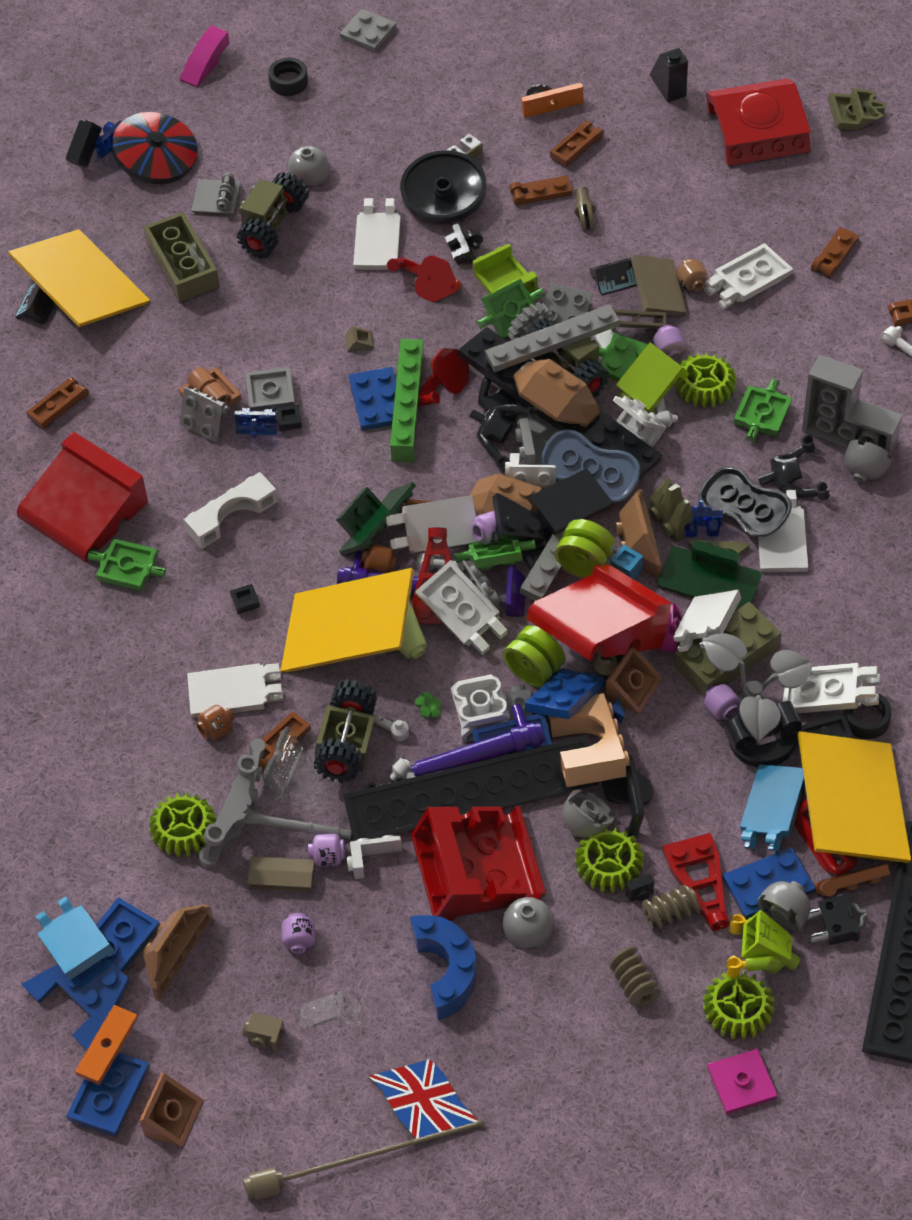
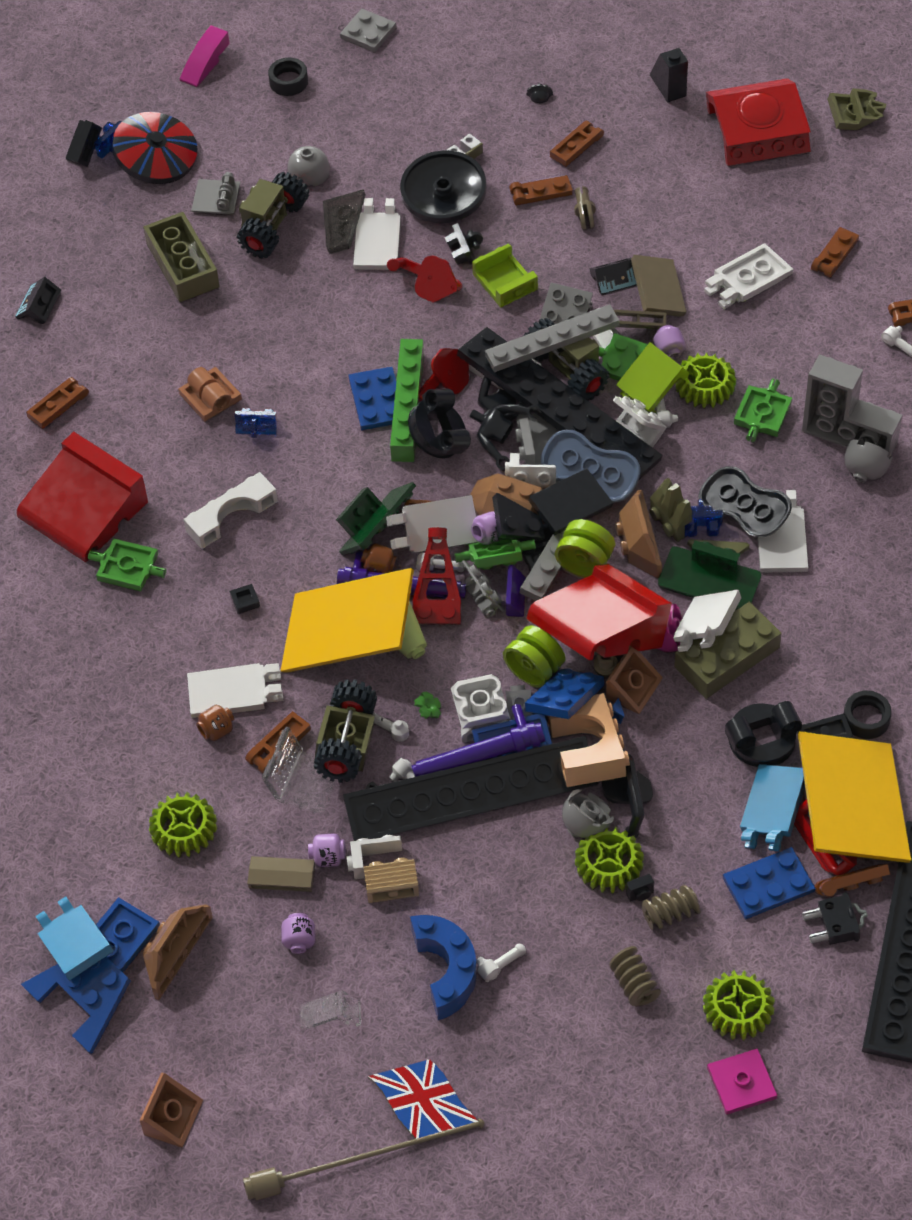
(79, 277): yellow piece -> none
(107, 1104): blue plate -> none
(113, 1033): orange tile -> none
(202, 413): light grey hinge -> none
(237, 811): light grey piece -> none
(264, 1031): dark tan brick -> none
(269, 389): light grey plate -> none
(289, 417): black plate -> none
(341, 220): none -> clear smoke wing
(358, 339): dark tan slope -> none
(391, 880): none -> tan brick
(438, 405): none -> black piece
(461, 607): white tile -> none
(475, 860): red panel -> none
(490, 969): none -> white piece
(505, 304): bright green plate -> none
(527, 318): light grey gear -> none
(528, 923): light grey cylinder -> none
(552, 100): orange tile -> none
(556, 392): medium nougat wedge -> none
(628, 562): dark azure panel -> none
(692, 275): medium nougat head -> none
(695, 851): red plate -> none
(722, 702): lavender head -> none
(758, 715): light grey plant -> none
(764, 945): lime torso -> none
(786, 470): black piece -> none
(786, 903): light grey cylinder -> none
(835, 688): white tile -> none

